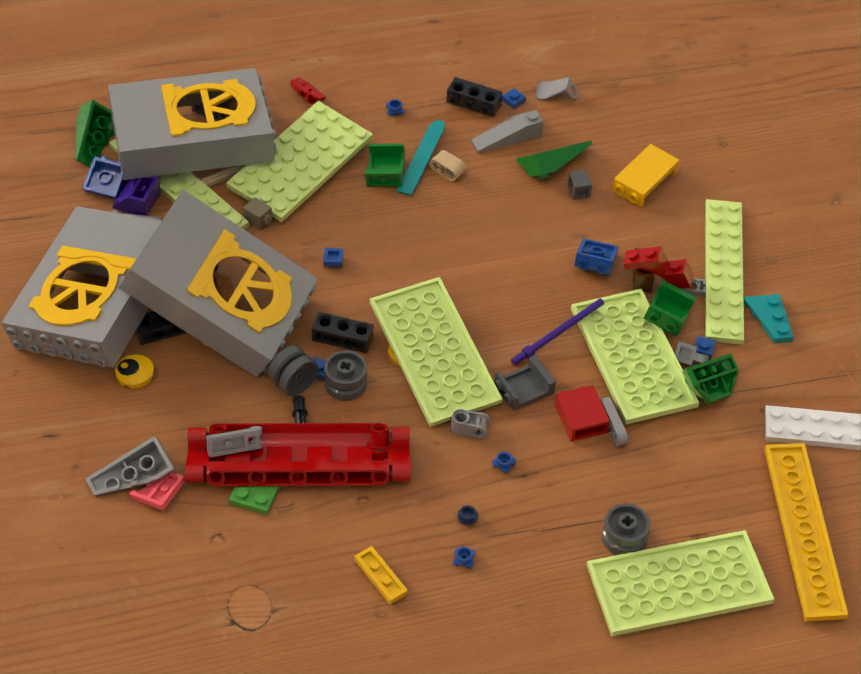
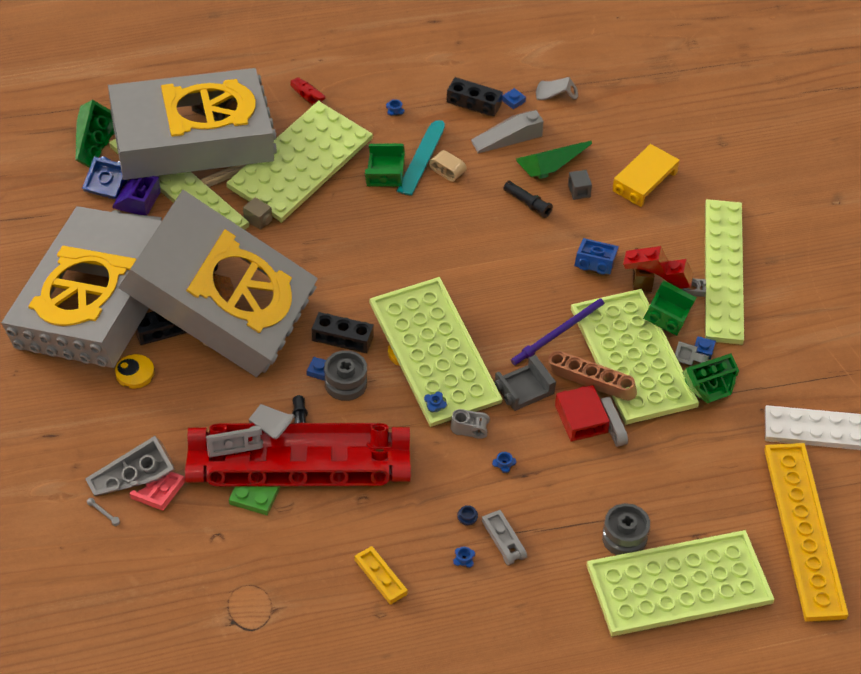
(115, 520): none -> light grey hinge
(271, 420): none -> light grey piece
(293, 370): dark grey wheel -> none
(333, 257): blue plate -> none
(435, 406): none -> blue plate
(504, 537): none -> light grey plate
(533, 201): none -> black pin
(601, 376): none -> nougat beam
(772, 315): teal wing -> none

